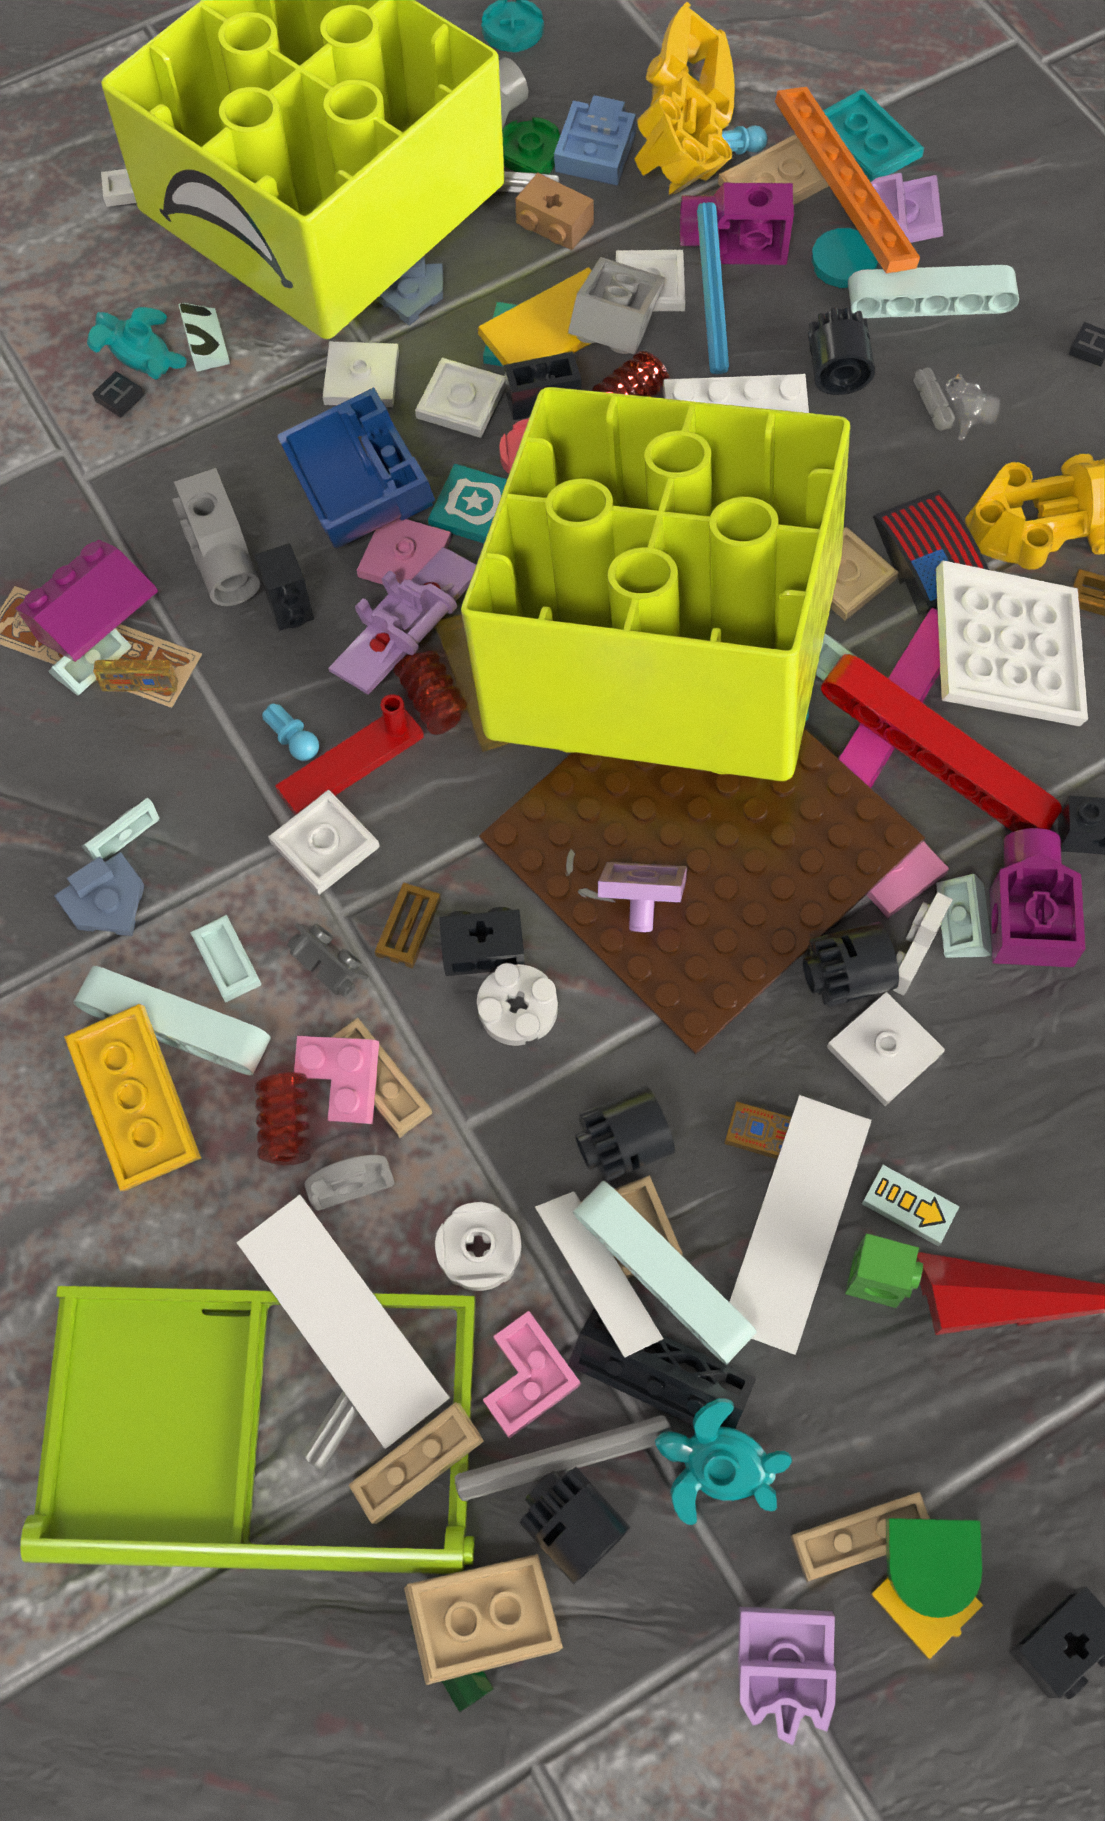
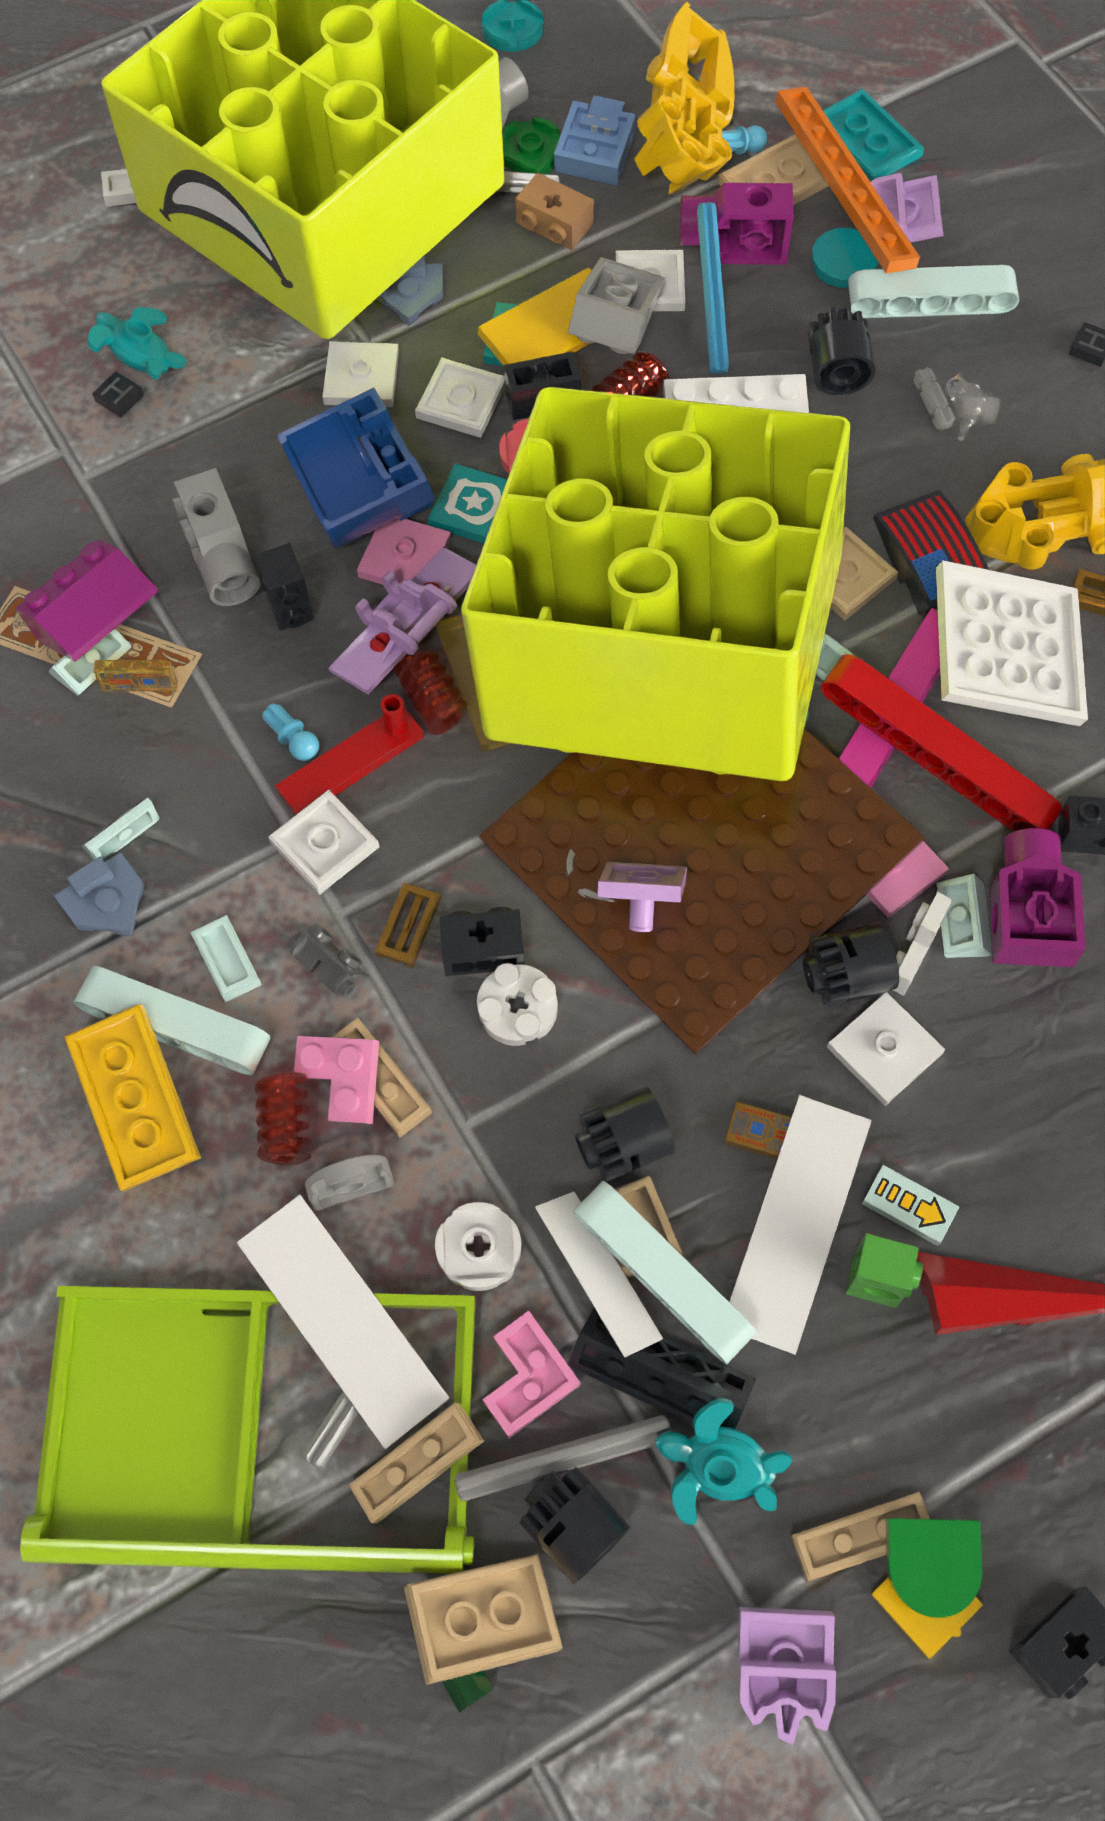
(204, 336): light aqua slope -> none

